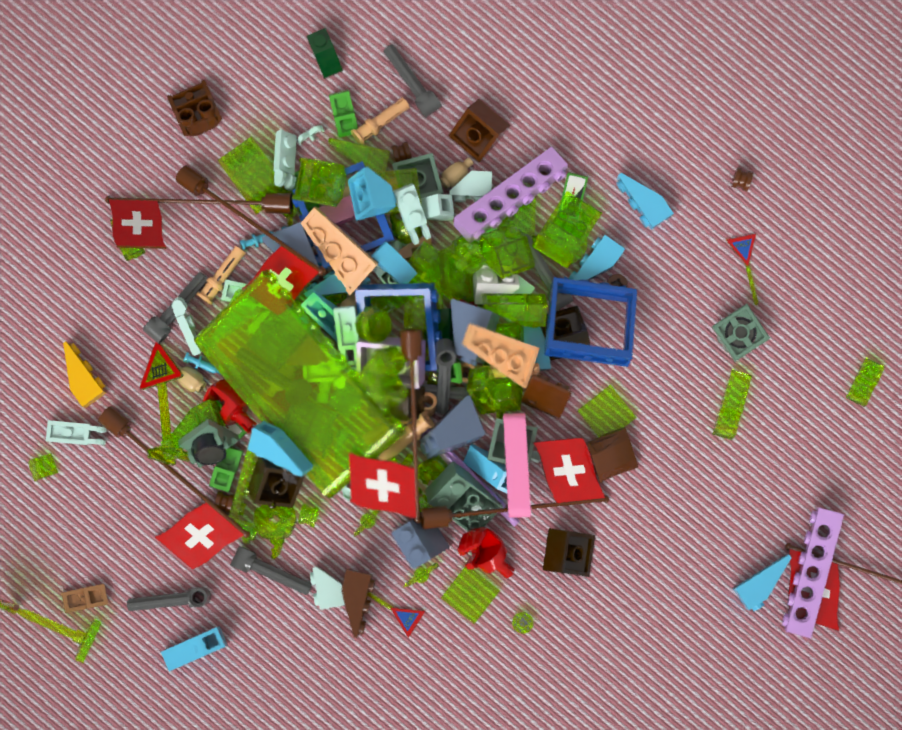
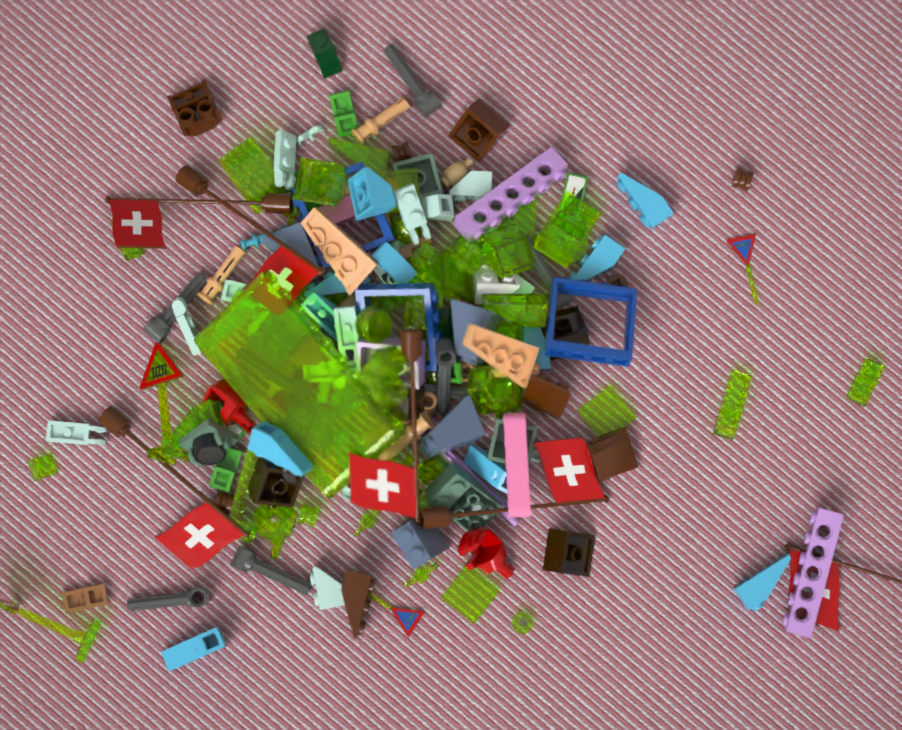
(81, 380): yellow slope -> none
(192, 379): tan plant -> none
(200, 363): medium azure piece -> none
(739, 333): sand green piece -> none

